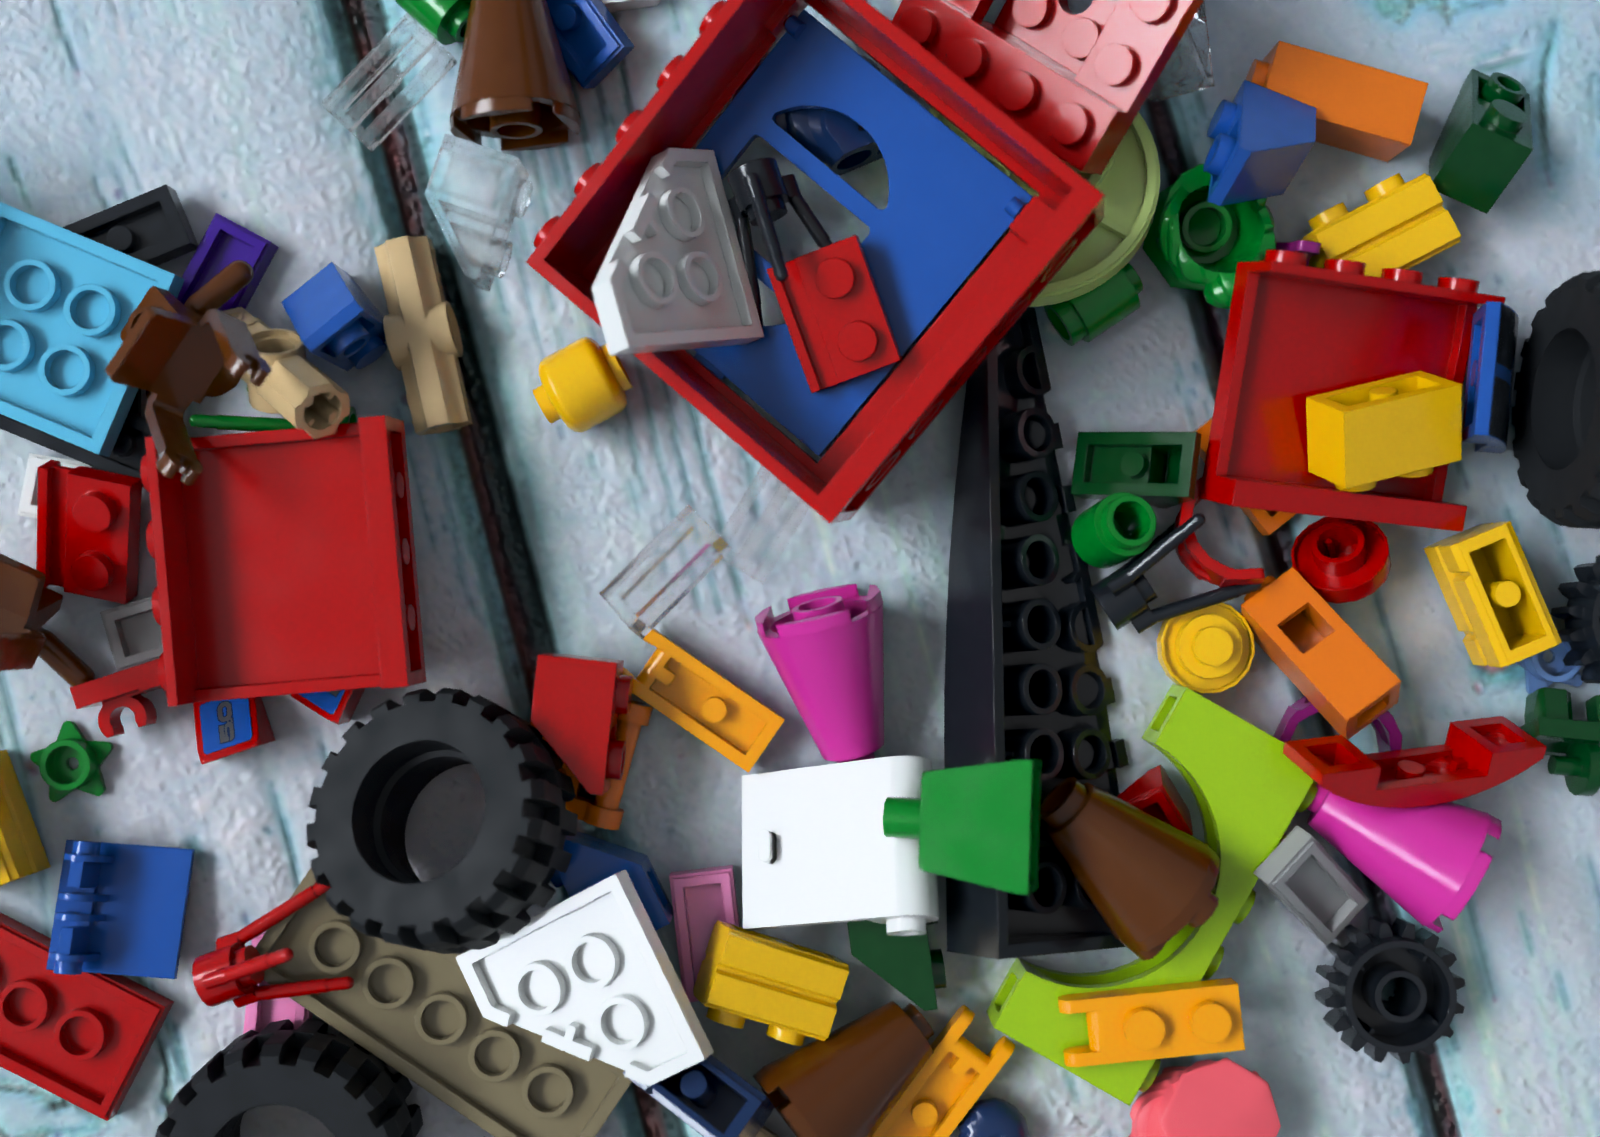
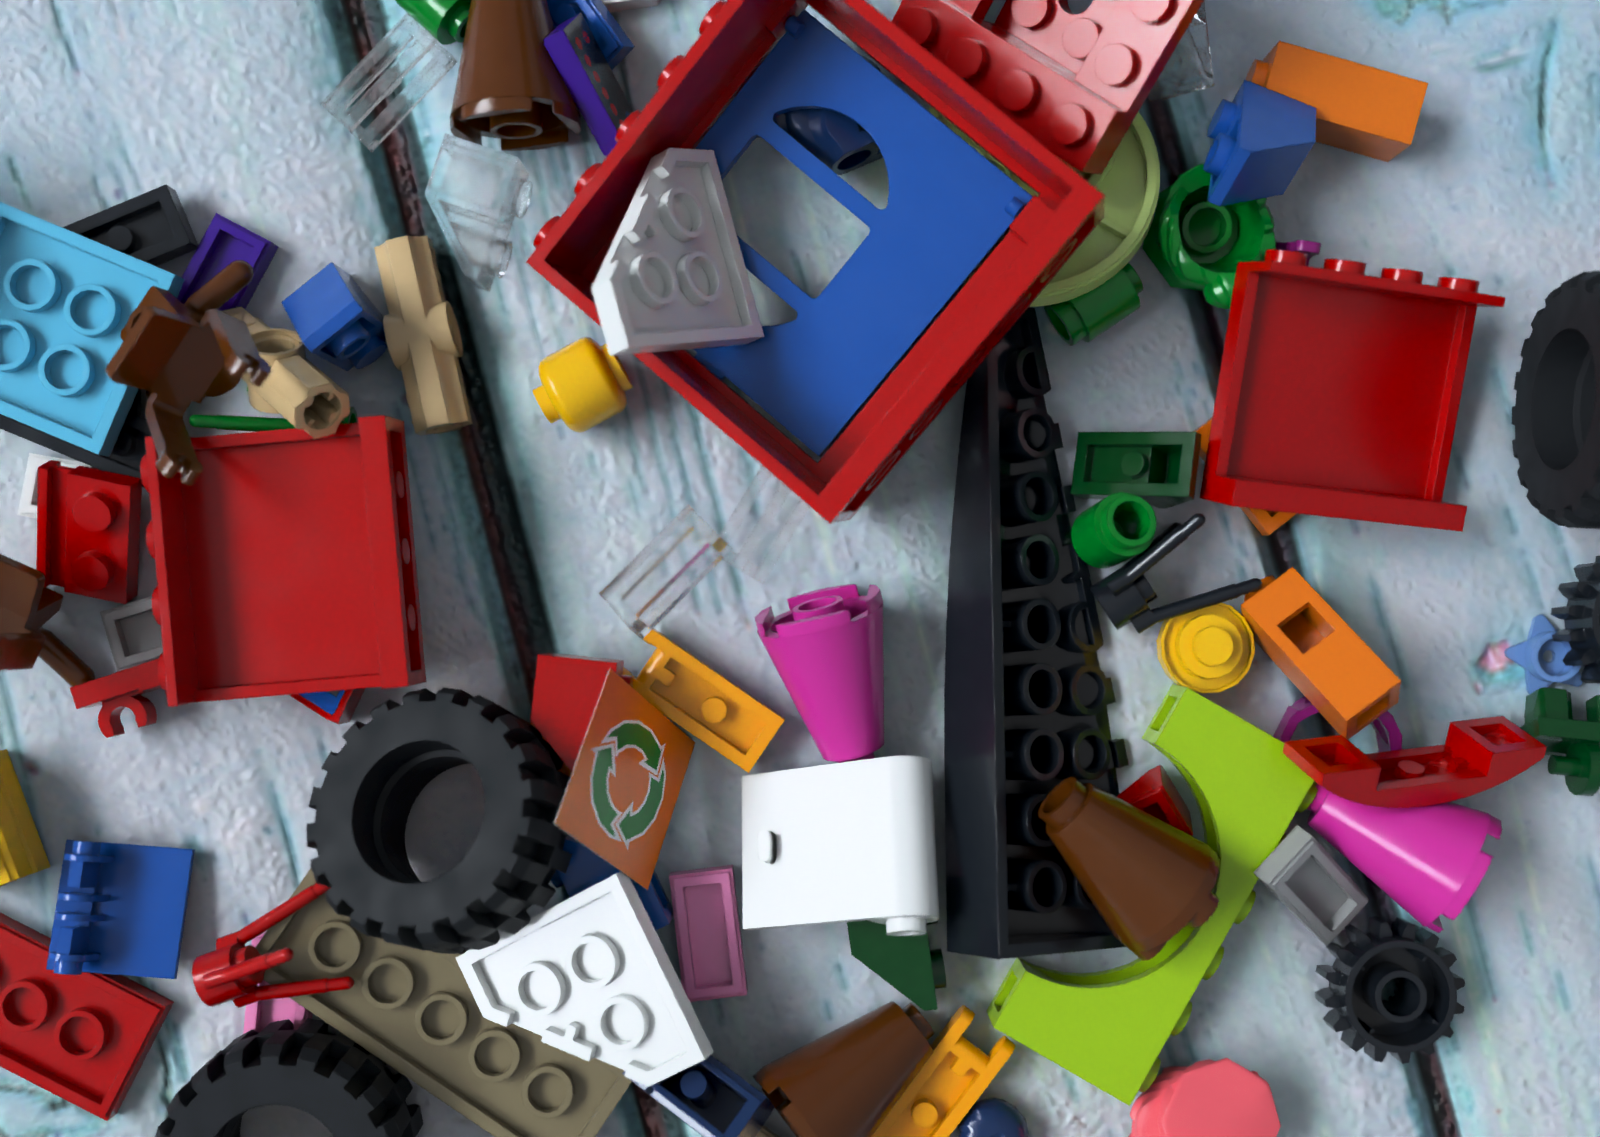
(55, 763): green plate -> none
(230, 727): slope -> none
(589, 79): none -> tile
(625, 781): none -> orange sticker
(761, 200): black plant -> none
(769, 983): yellow brick -> none
(835, 314): red plate -> none
(975, 823): green torso -> none
(1156, 1022): light orange hinge -> none
(1201, 564): red helmet -> none
(1342, 558): red plate -> none
(1384, 430): yellow brick -> none
(1393, 230): yellow brick -> none
(1483, 140): dark green slope -> none
(1490, 377): blue slope -> none
(1492, 595): yellow brick -> none

